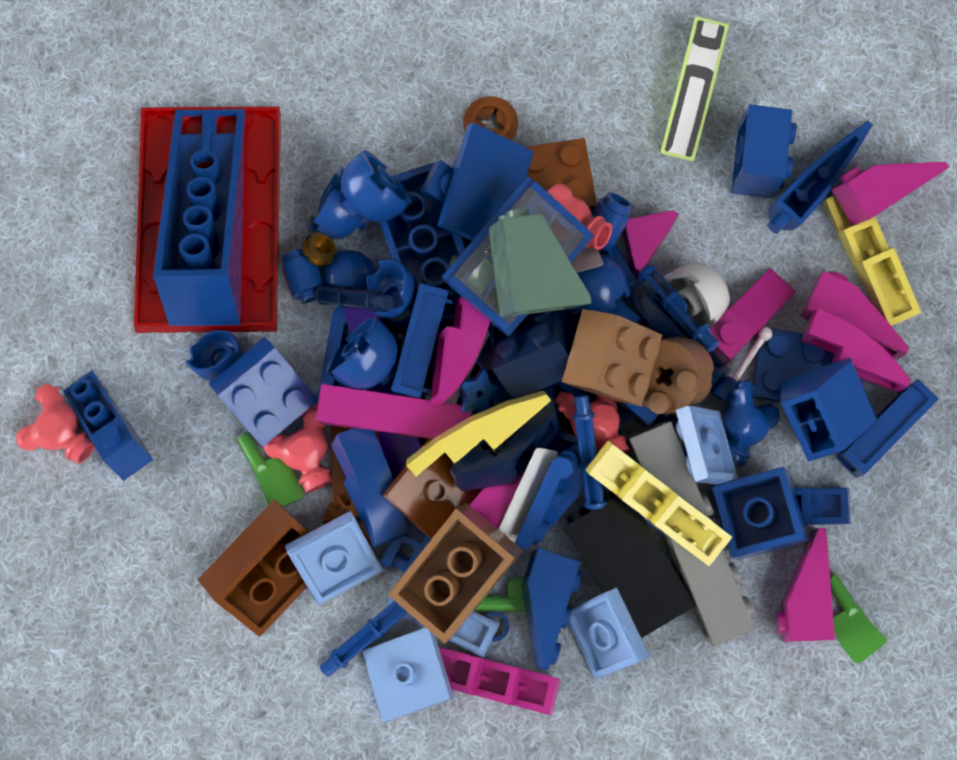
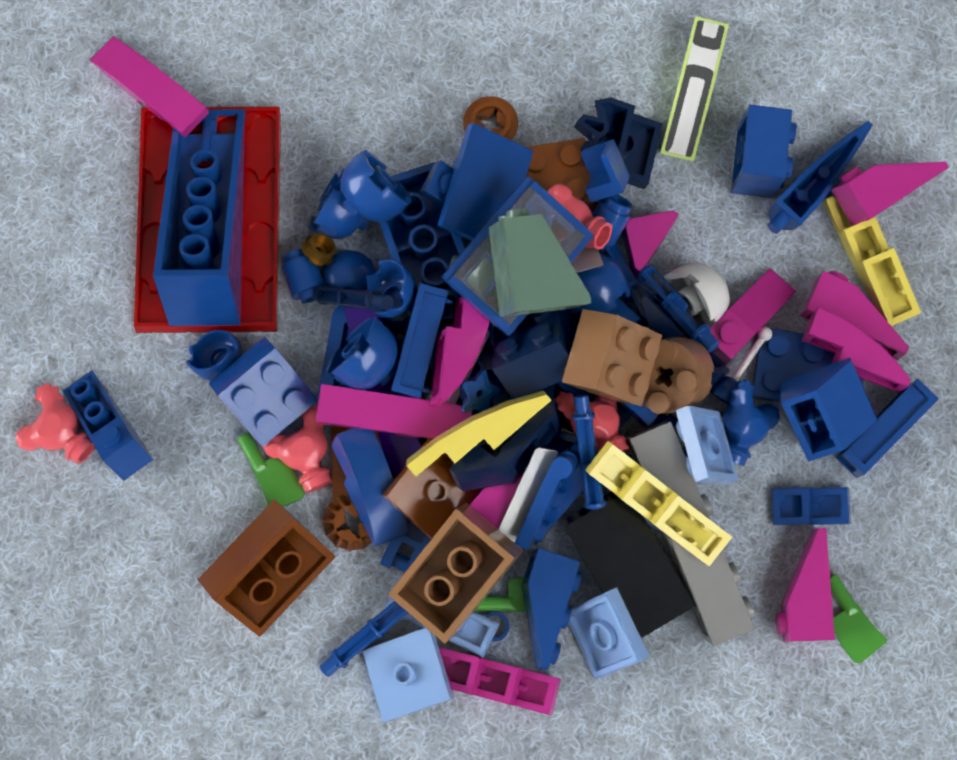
(150, 86): none -> dark pink slope
(333, 558): light blue plate -> none
(606, 171): none -> blue panel
(633, 134): none -> dark blue plate
(760, 513): blue brick -> none

